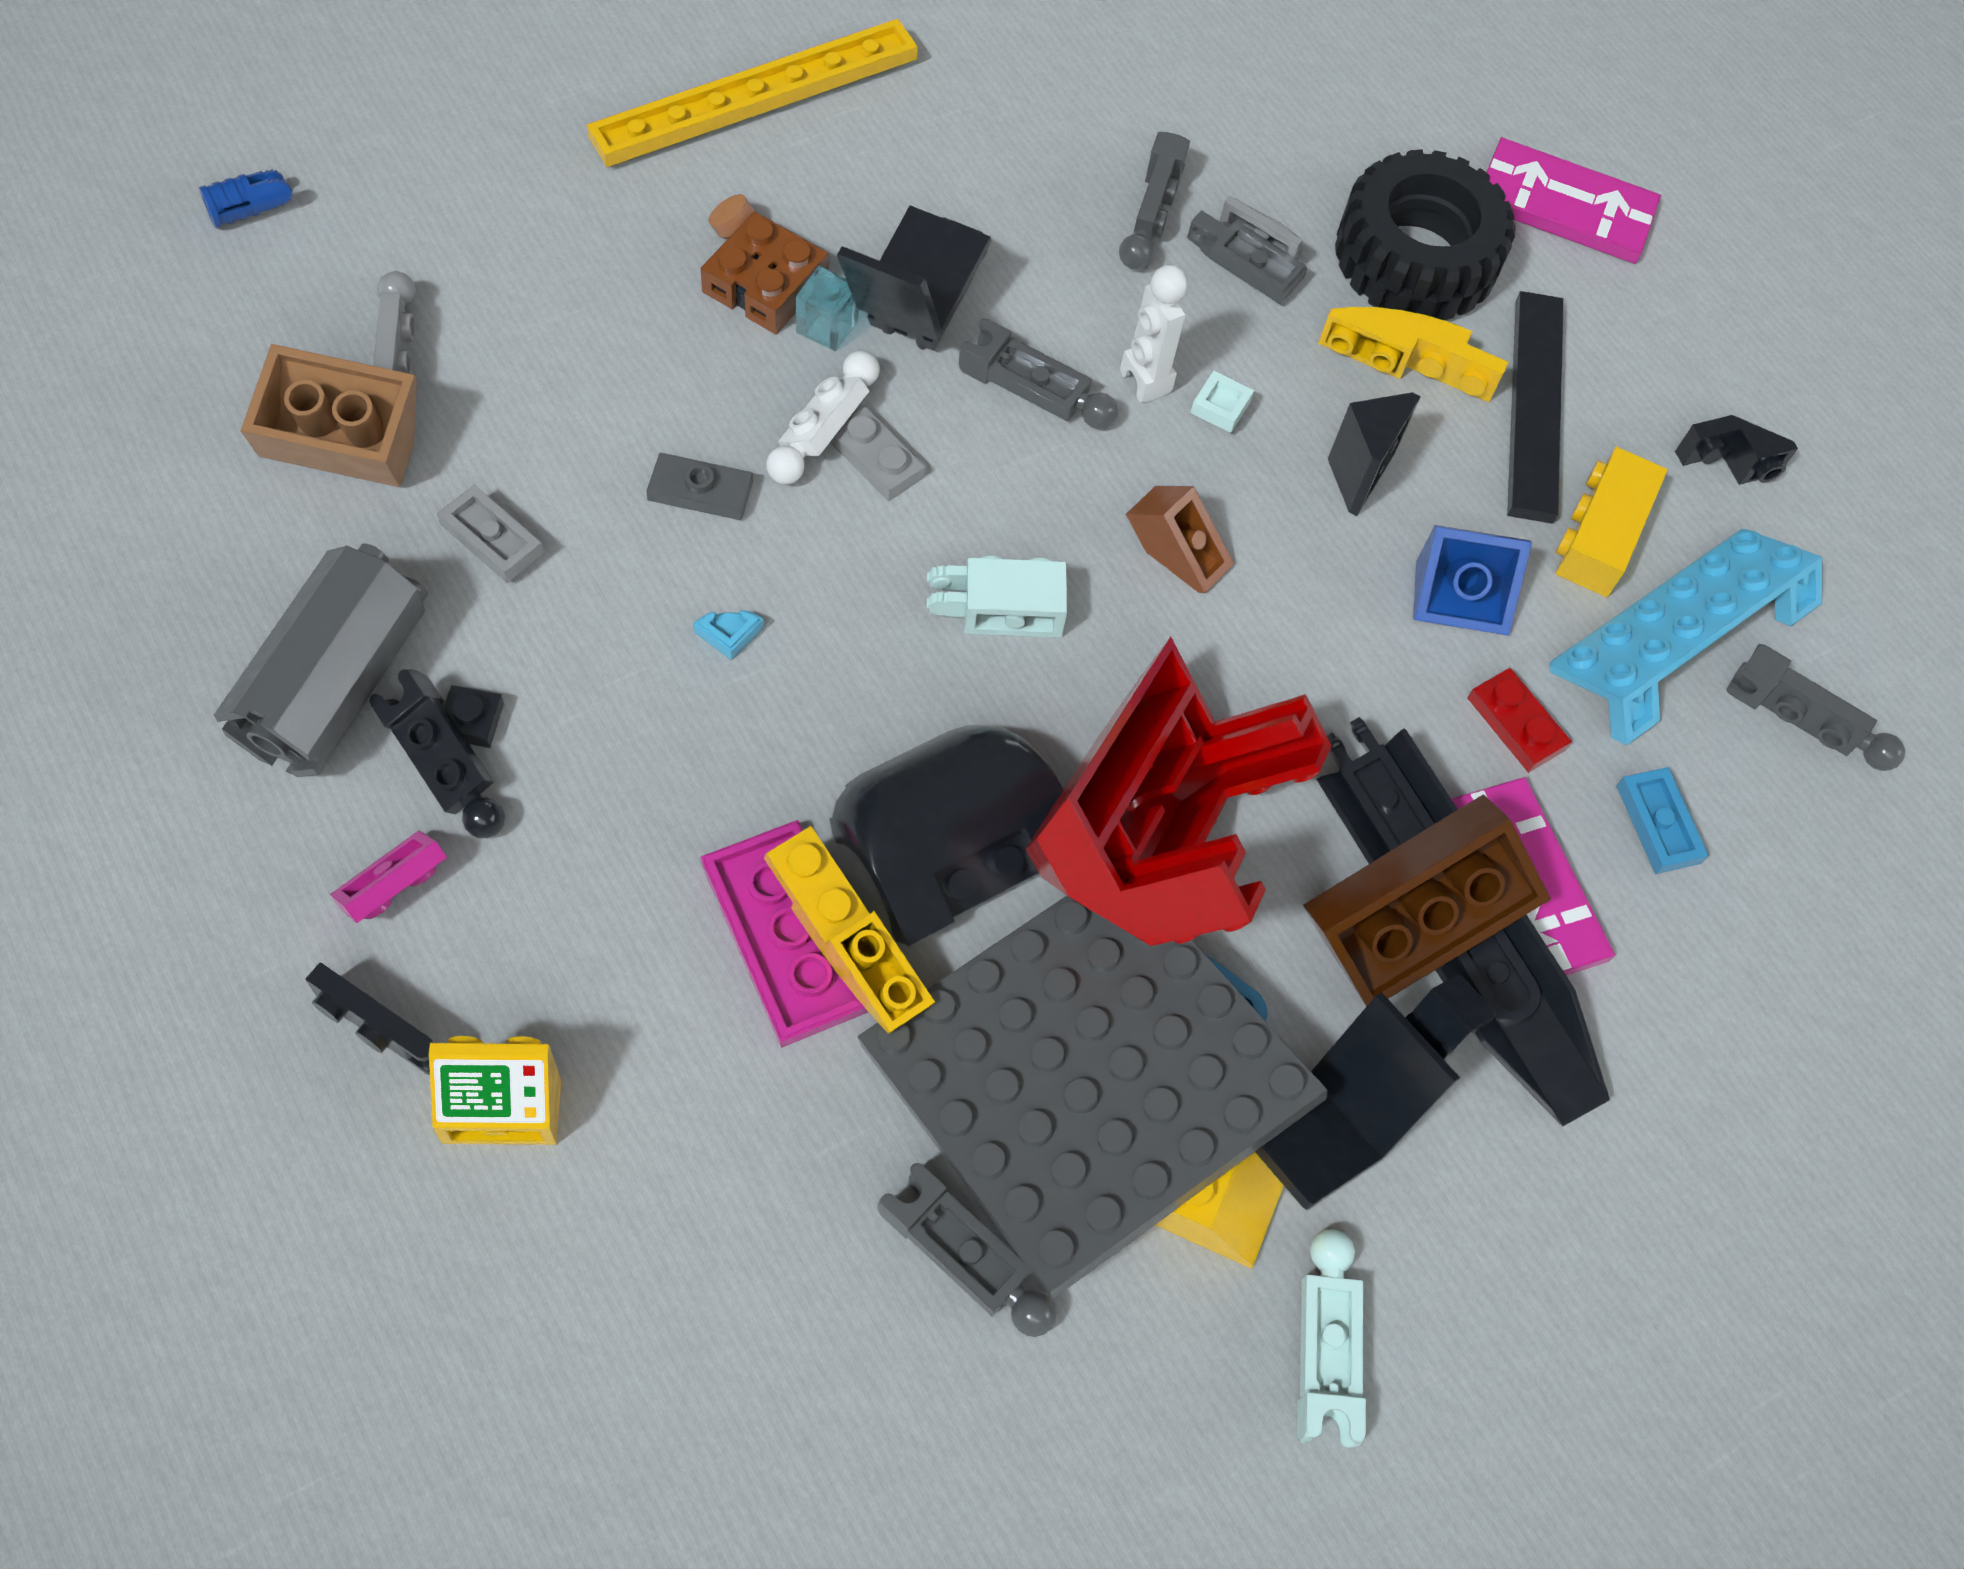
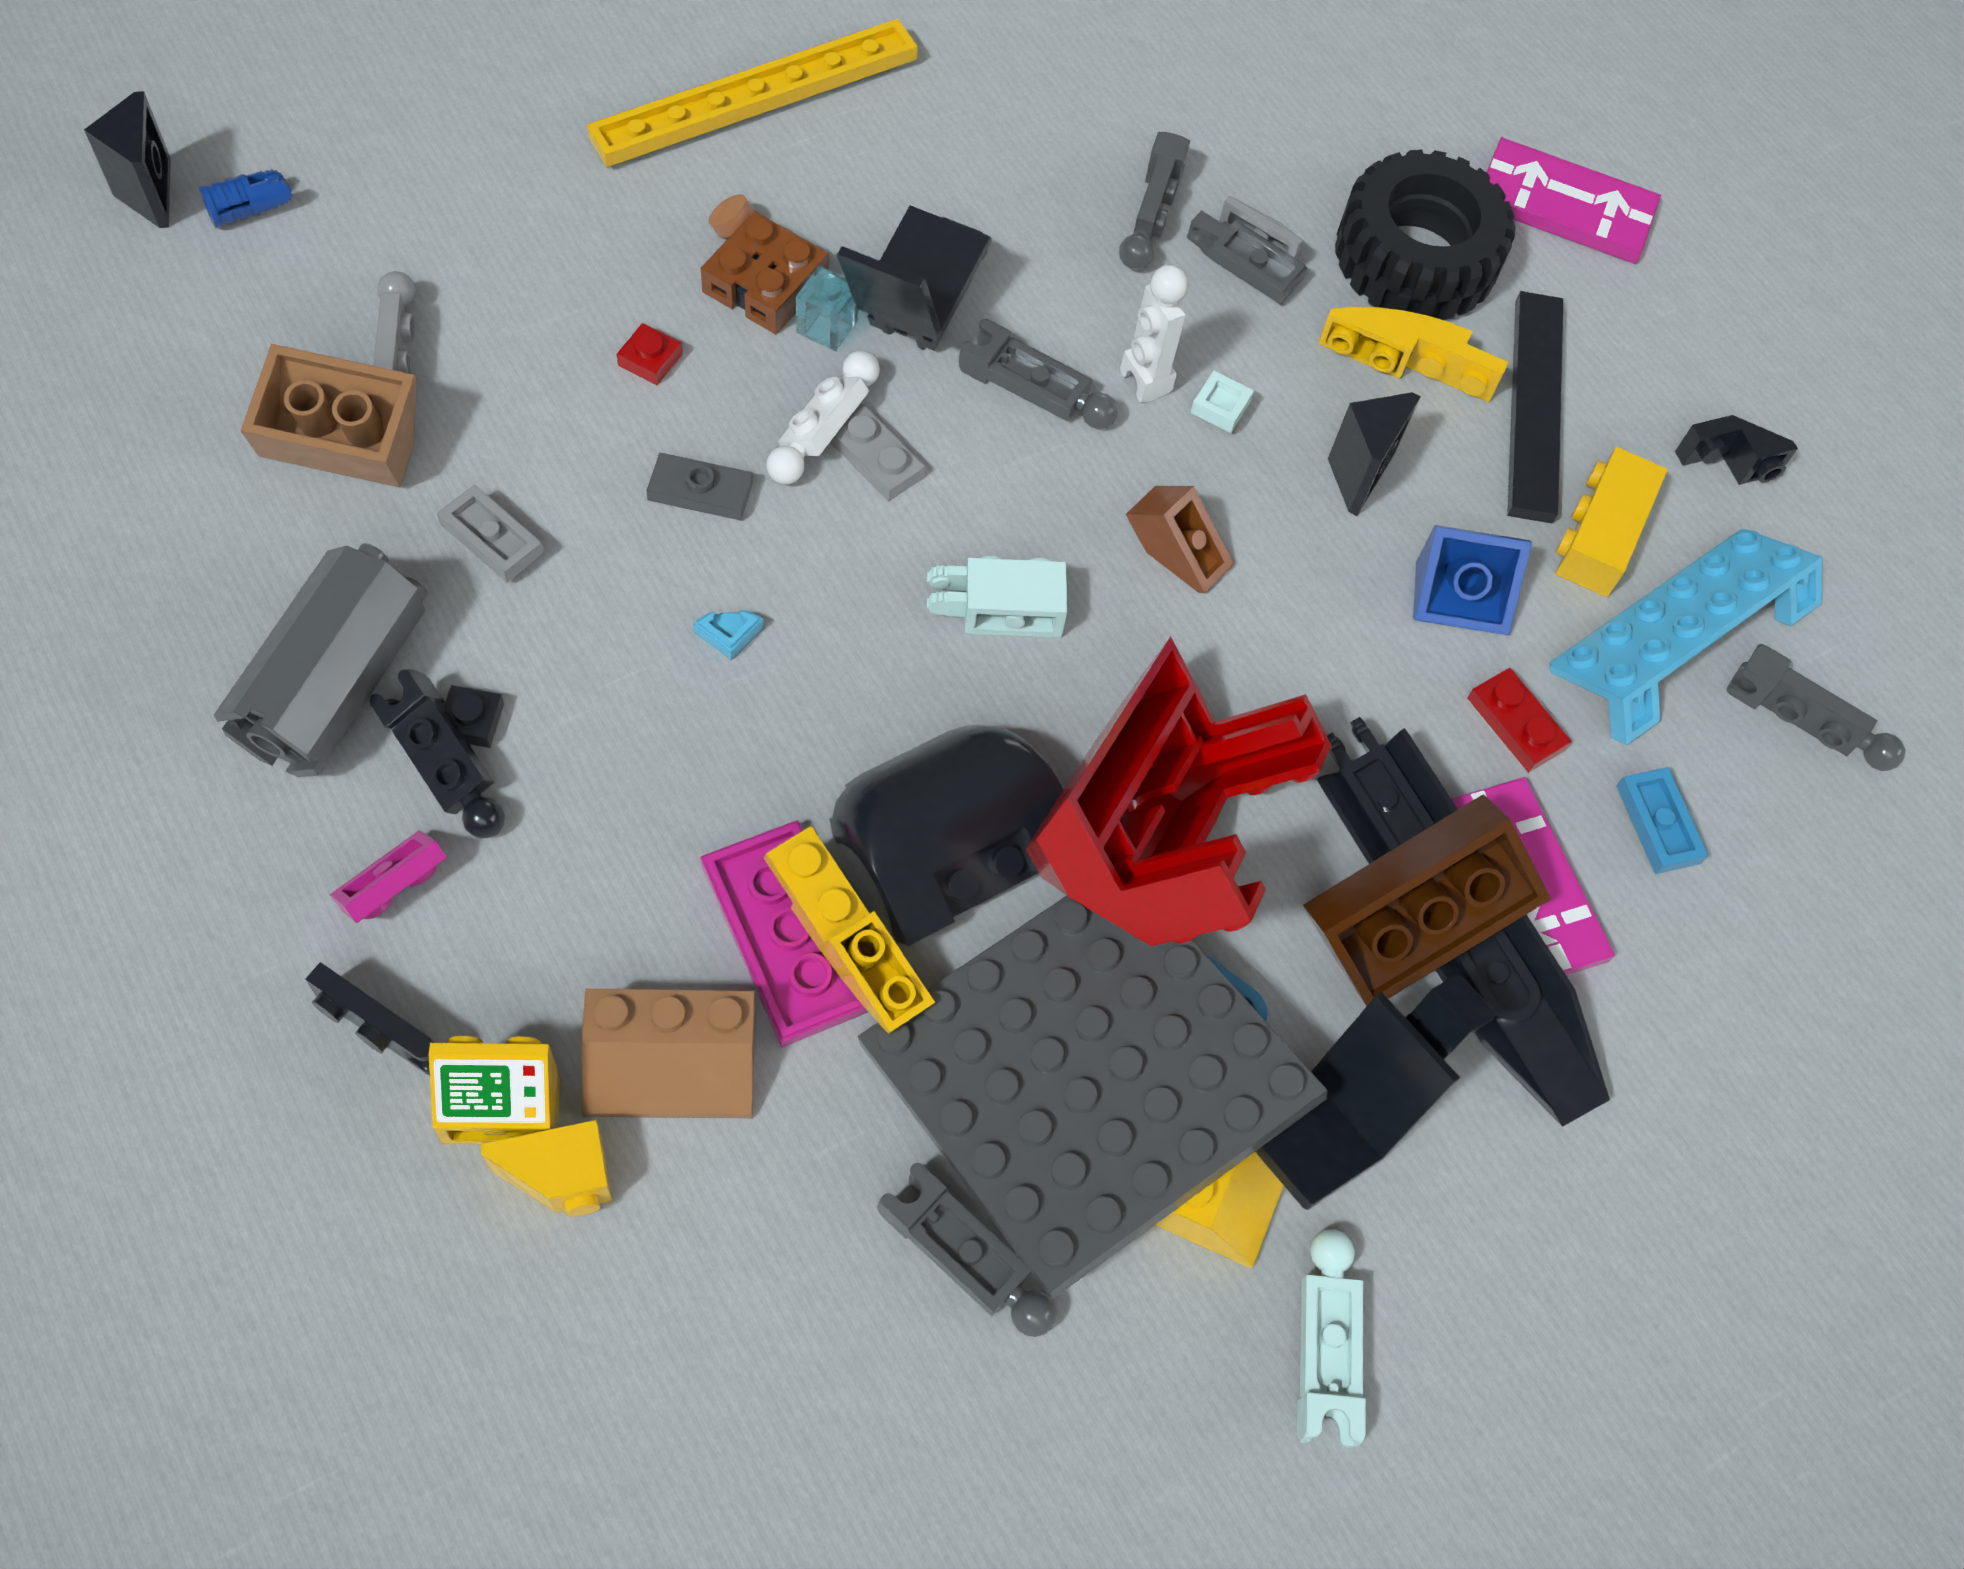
(134, 157): none -> black slope
(555, 1167): none -> yellow slope
(649, 354): none -> red plate
(668, 1053): none -> medium nougat slope

